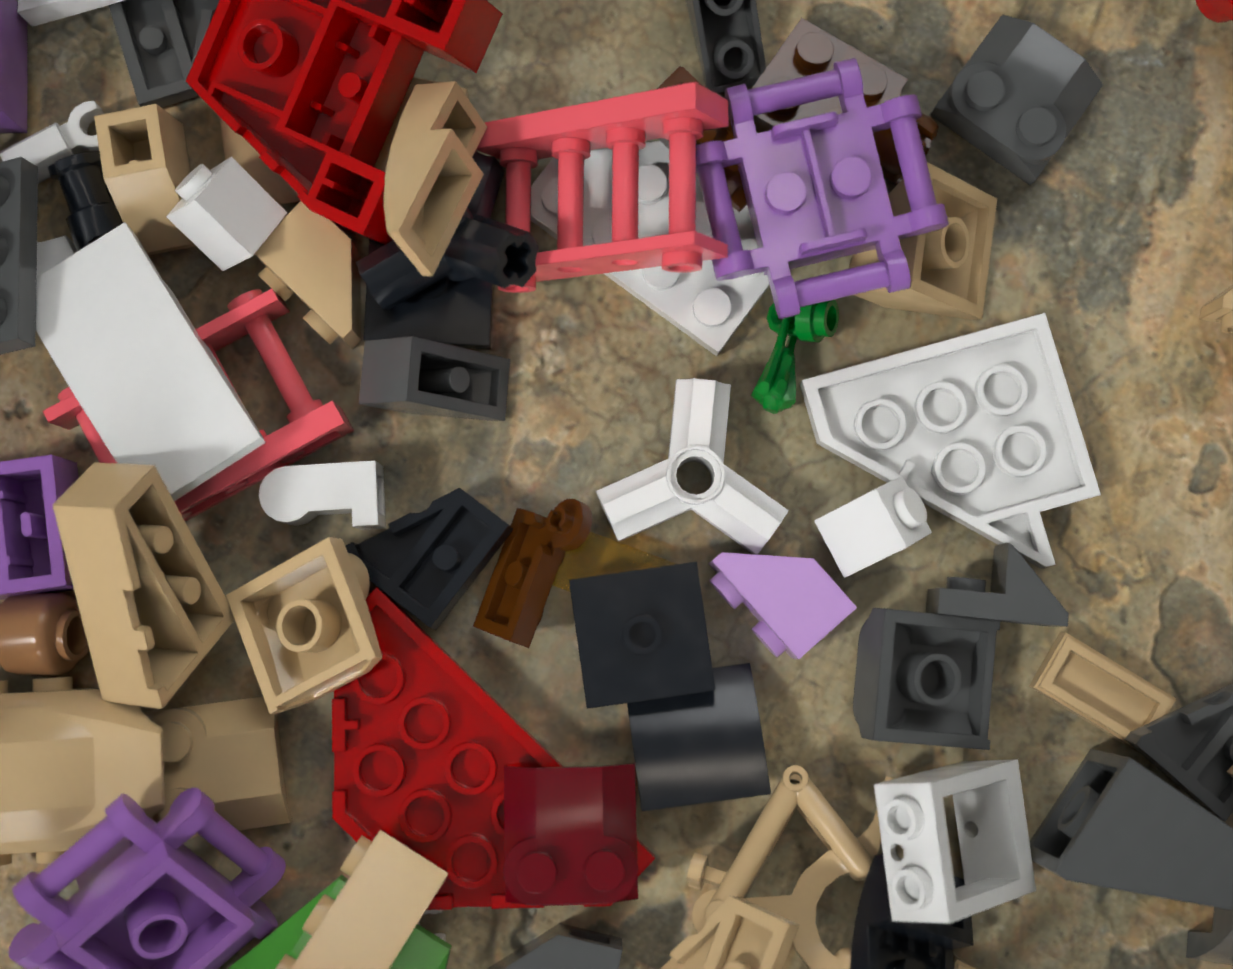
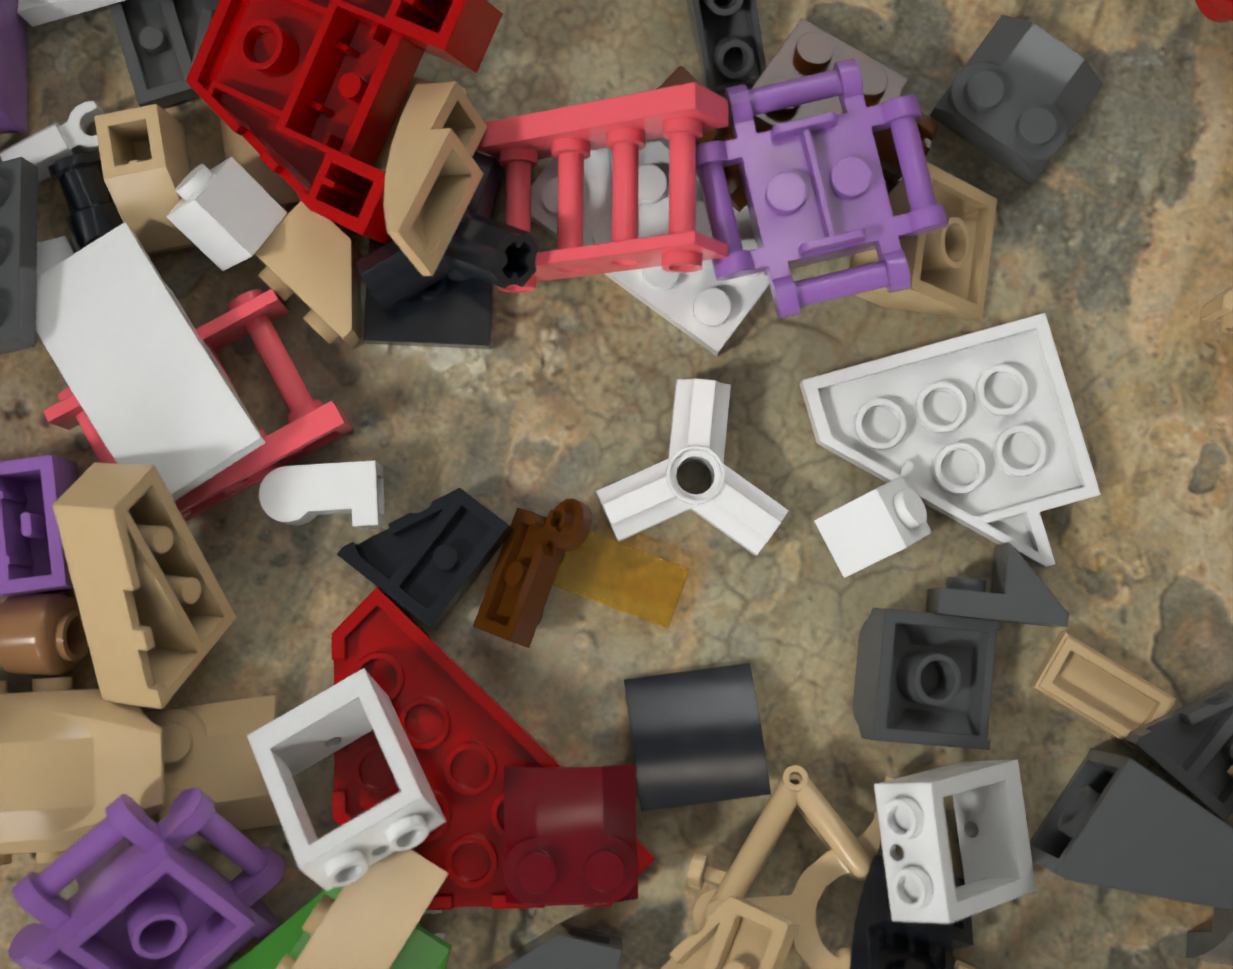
(307, 625): tan slope -> none
(317, 731): none -> white window
(433, 379): dark grey slope -> none
(642, 635): black plate -> none
(778, 380): green piece -> none
(787, 596): lavender slope -> none

